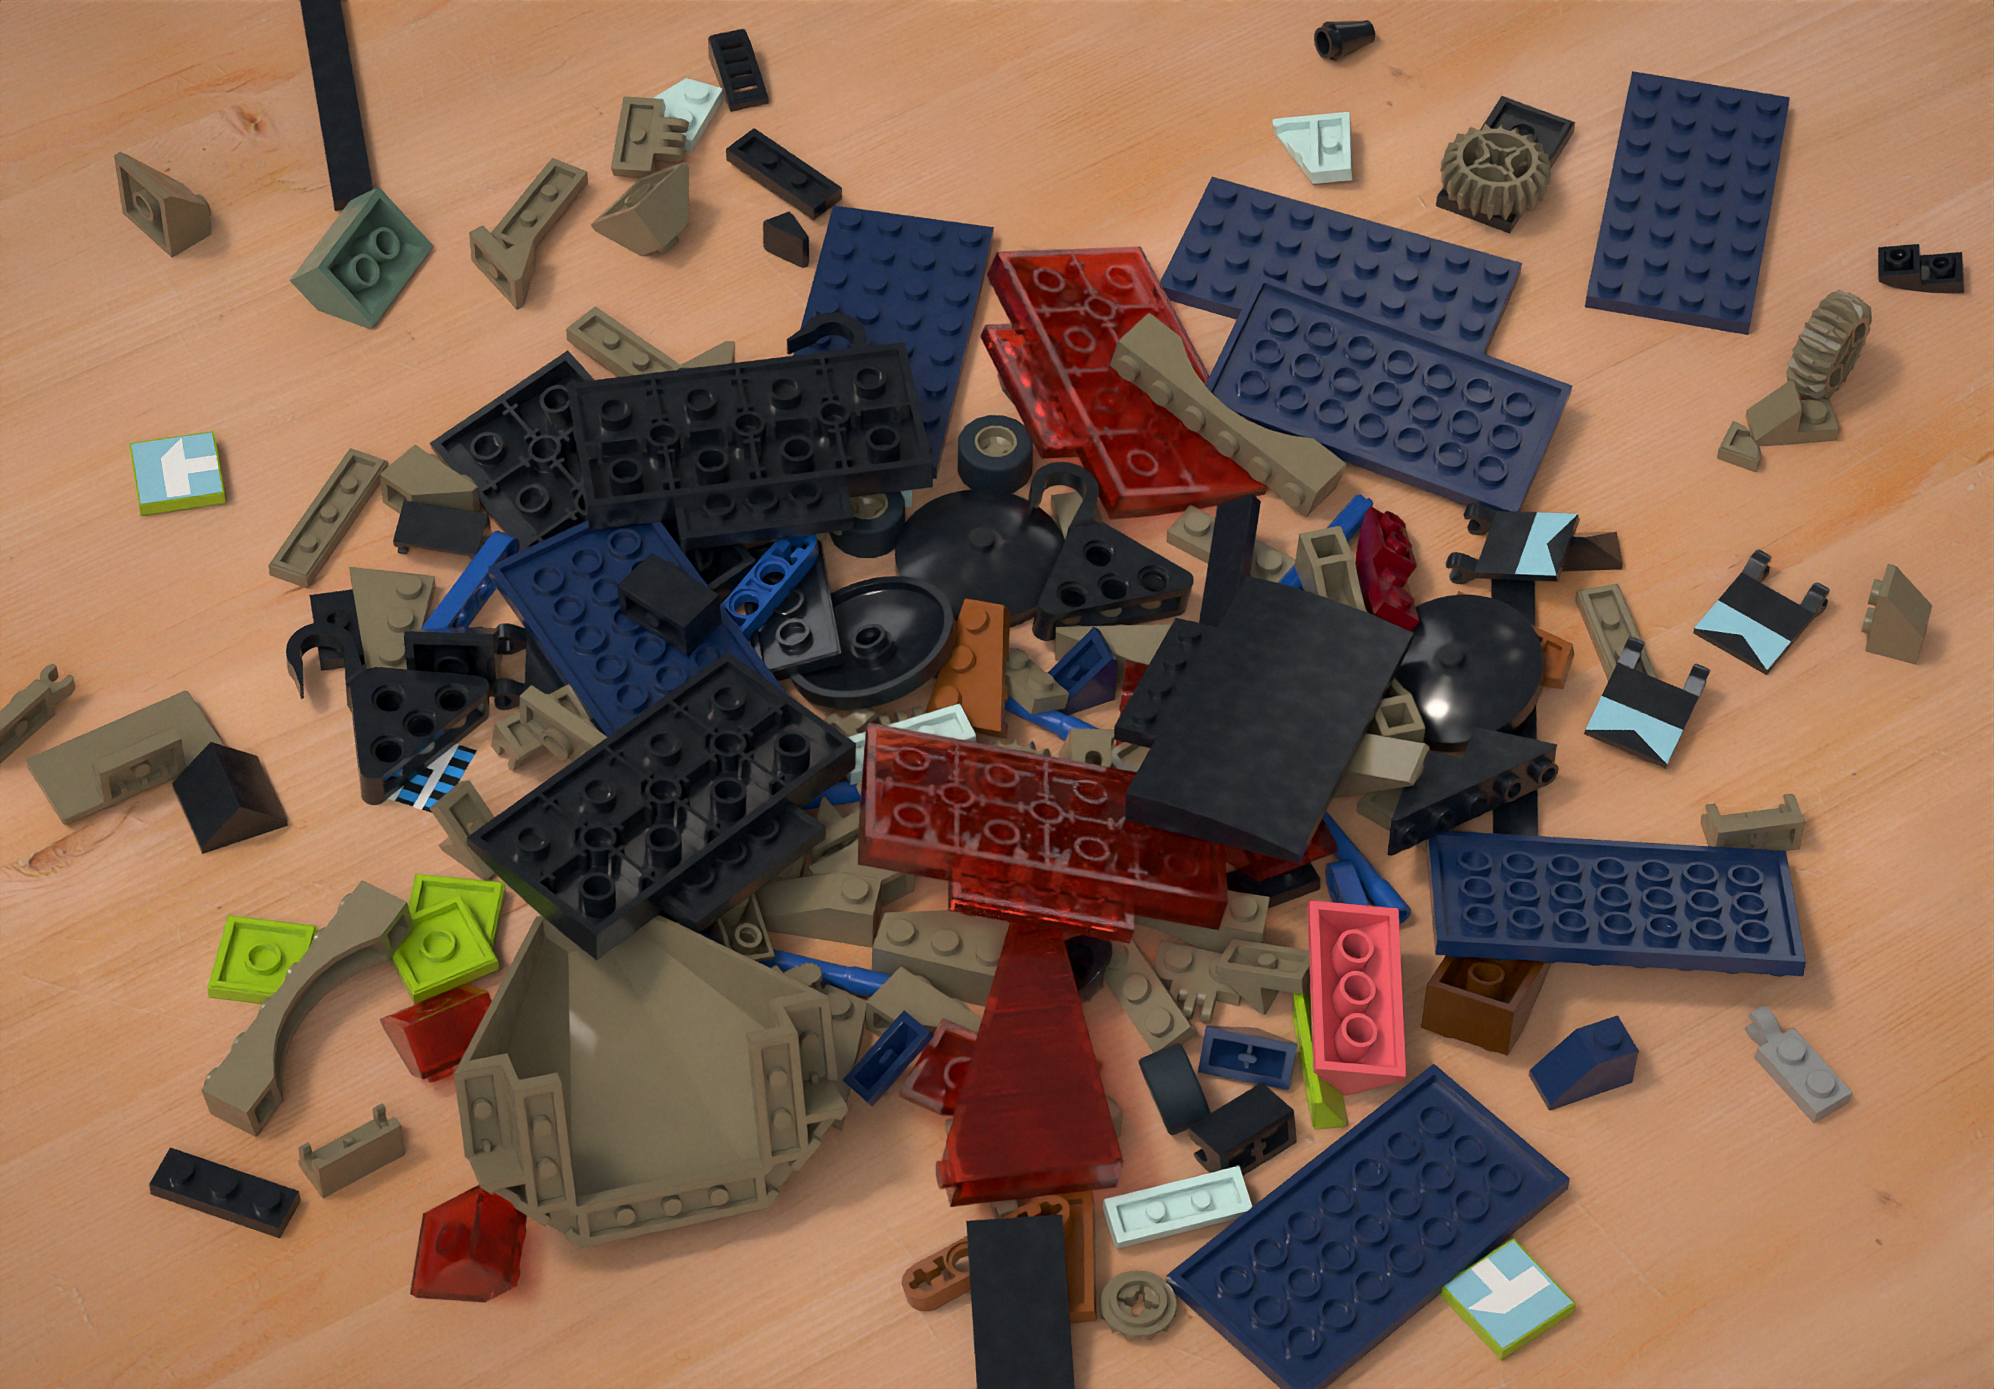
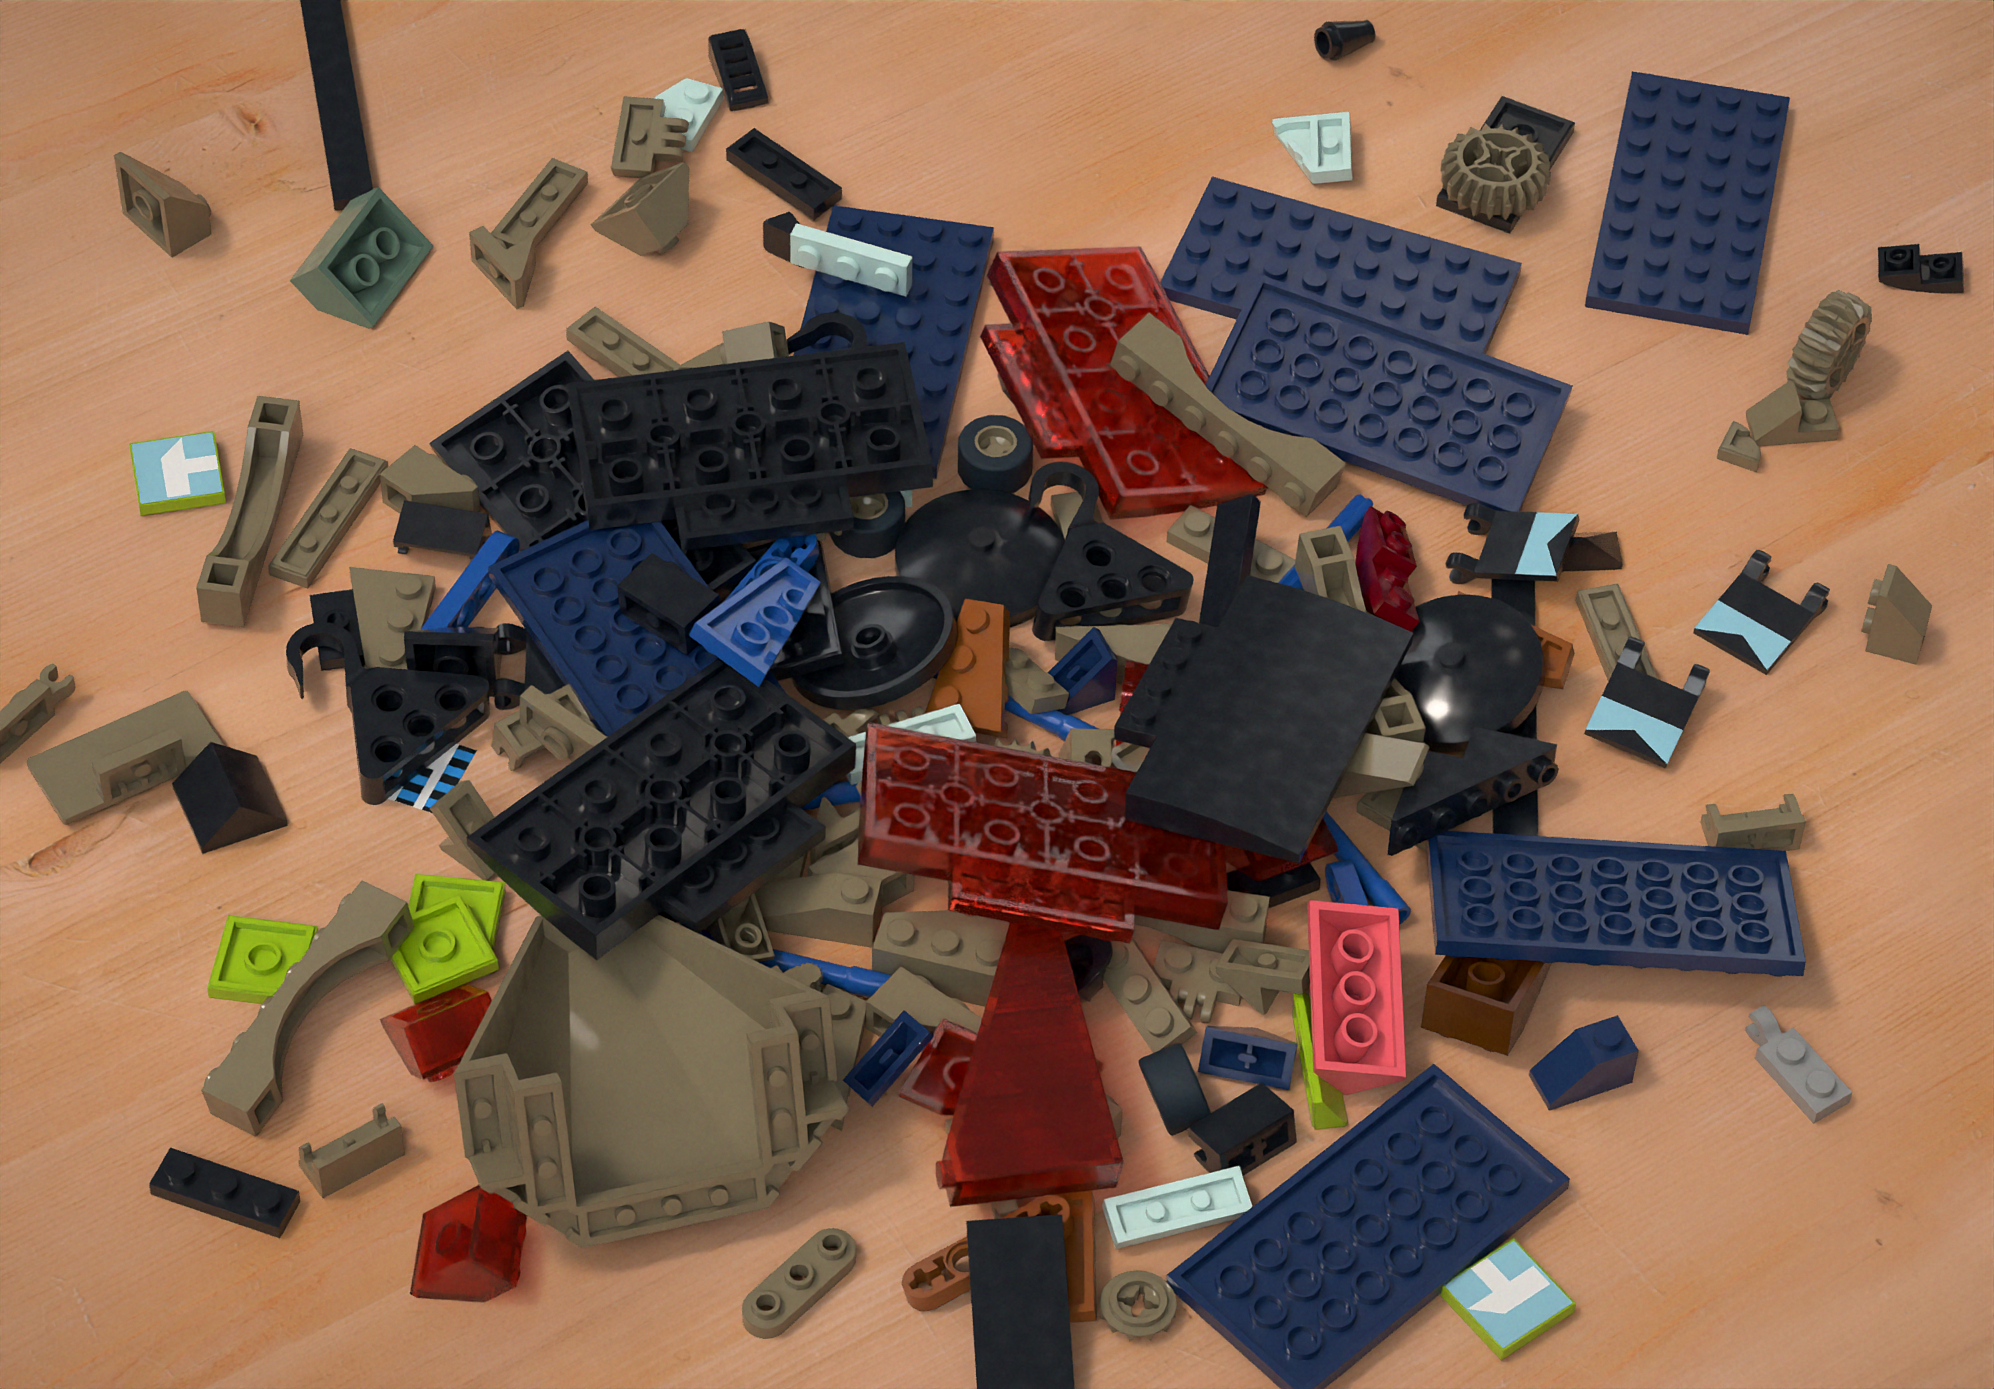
(237, 560): none -> dark tan arch
(754, 343): none -> dark tan slope
(757, 620): none -> blue wing
(792, 1297): none -> dark tan plate
(851, 259): none -> light aqua plate

